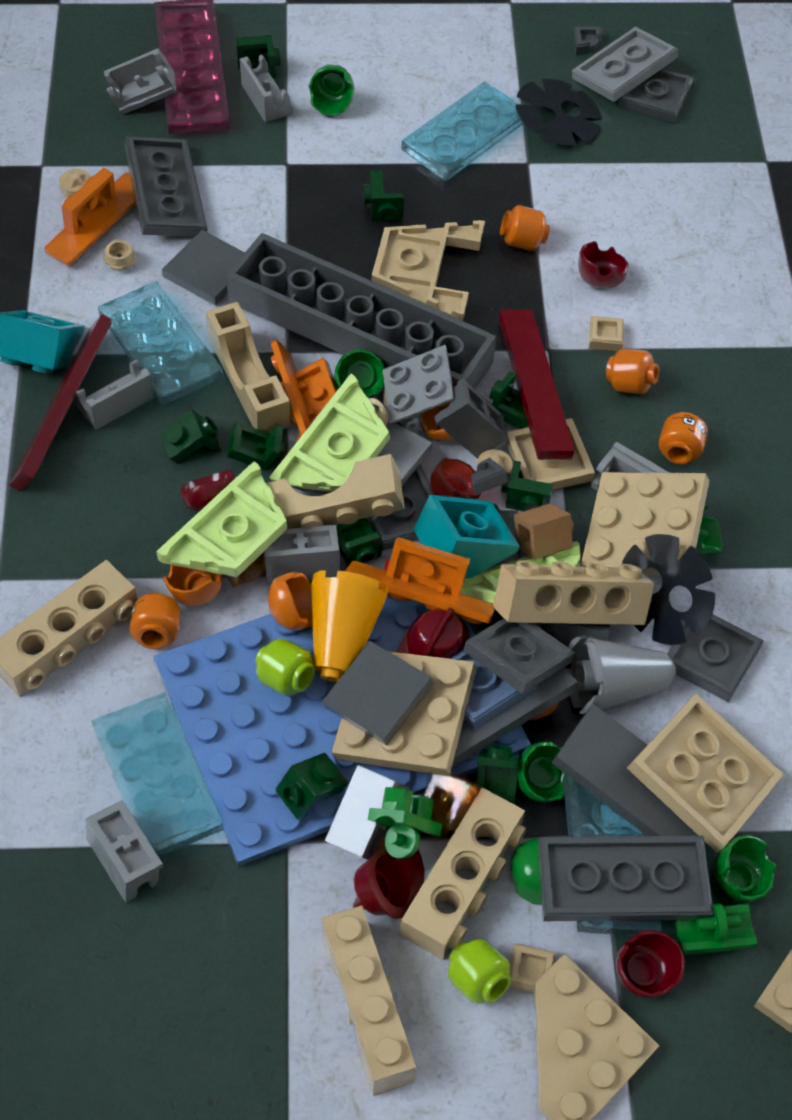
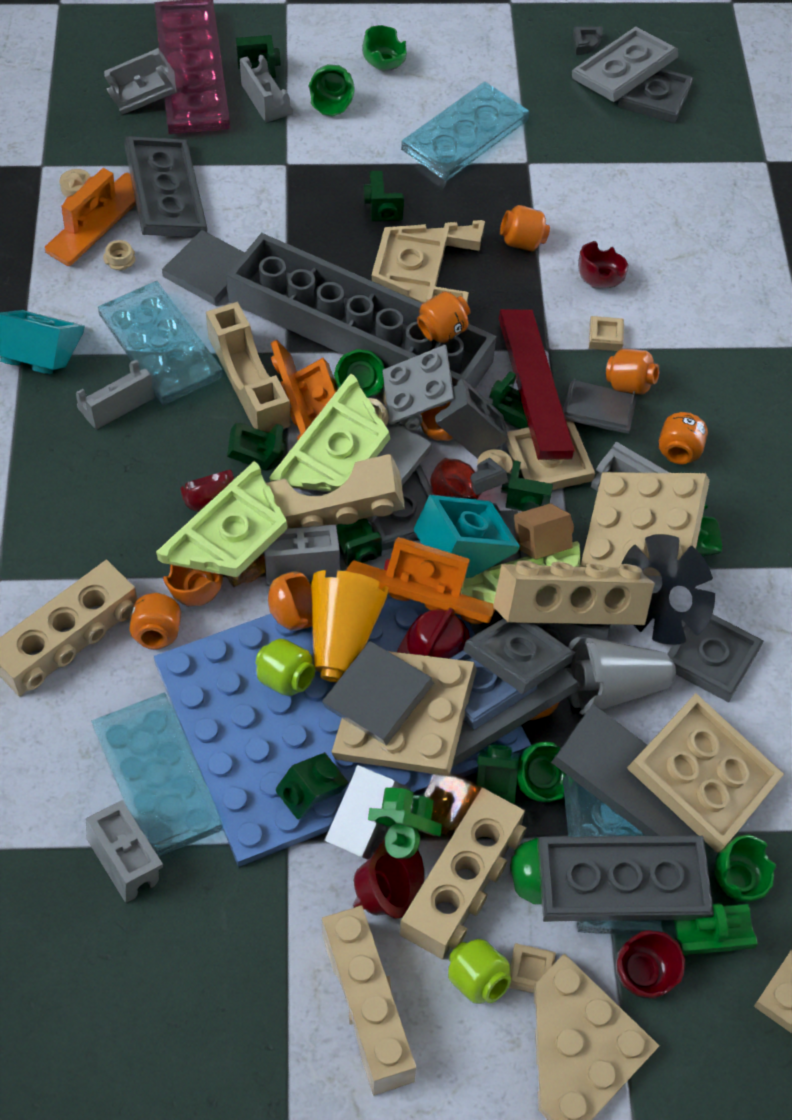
(60, 403): dark red tile -> none
(188, 435): dark green bracket -> none
(383, 48): none -> green hair
(443, 317): none -> orange head
(561, 129): black piece -> none
(599, 406): none -> dark grey piece

